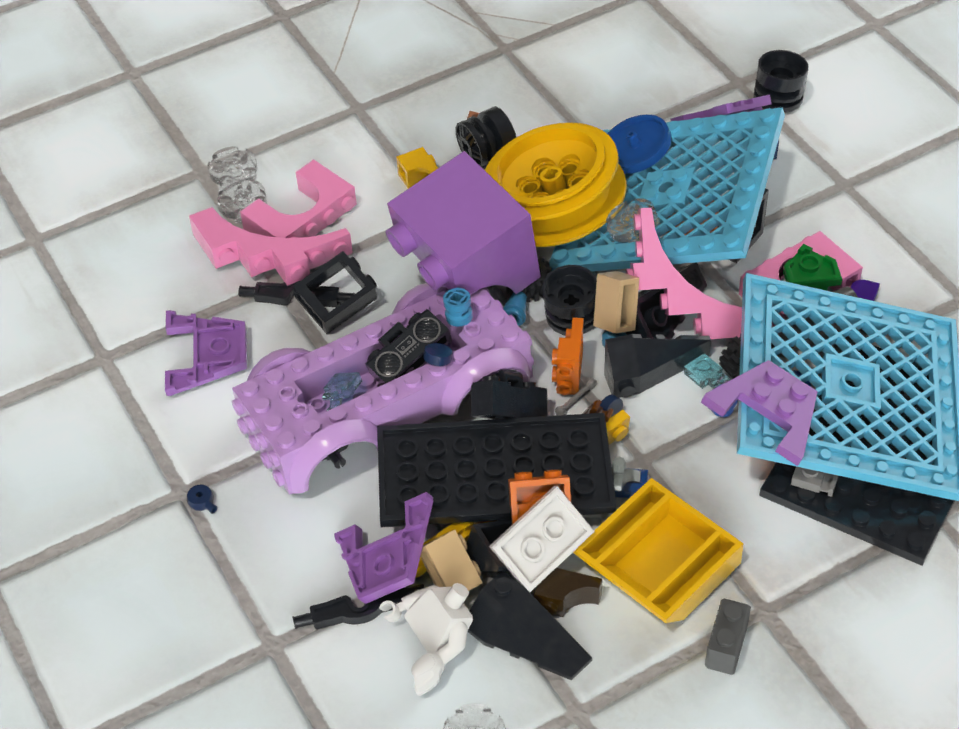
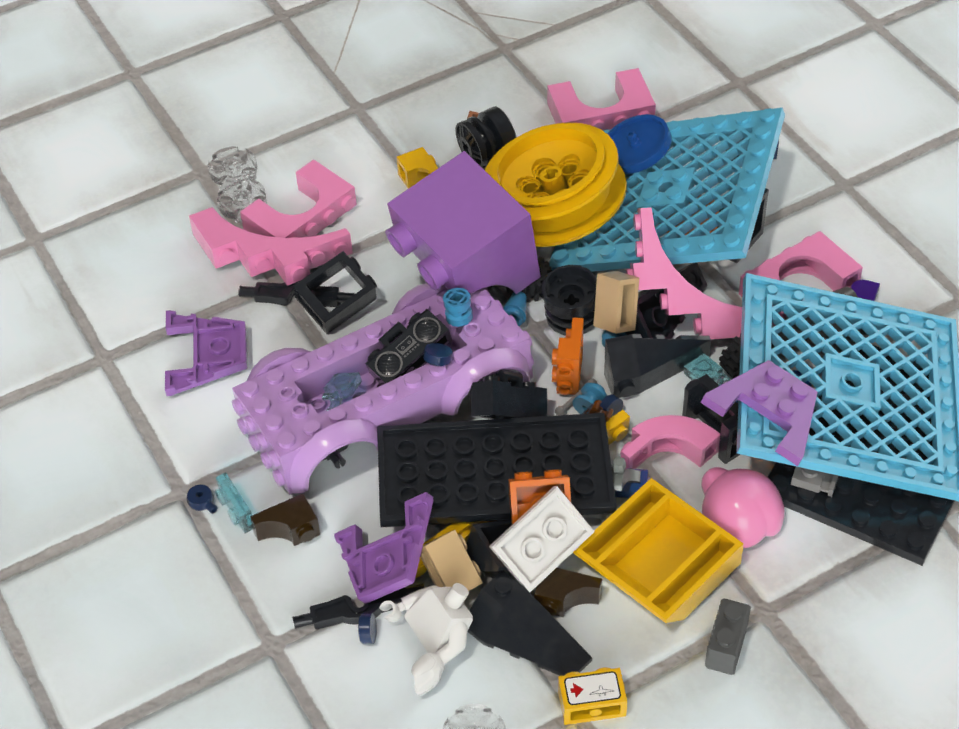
(238, 509): none -> clear light blue plate
(287, 520): none -> dark brown arch
(367, 628): none -> dark blue tile
(590, 393): none -> dark azure wheel
(592, 695): none -> brick
(618, 220): clear plate -> none
(630, 89): none -> bright pink arch
(671, 434): none -> bright pink arch
(725, 425): none -> black panel
(742, 503): none -> bright pink piece
(752, 104): medium lavender wing -> none
(782, 77): black wheel -> none
(812, 269): green plate -> none

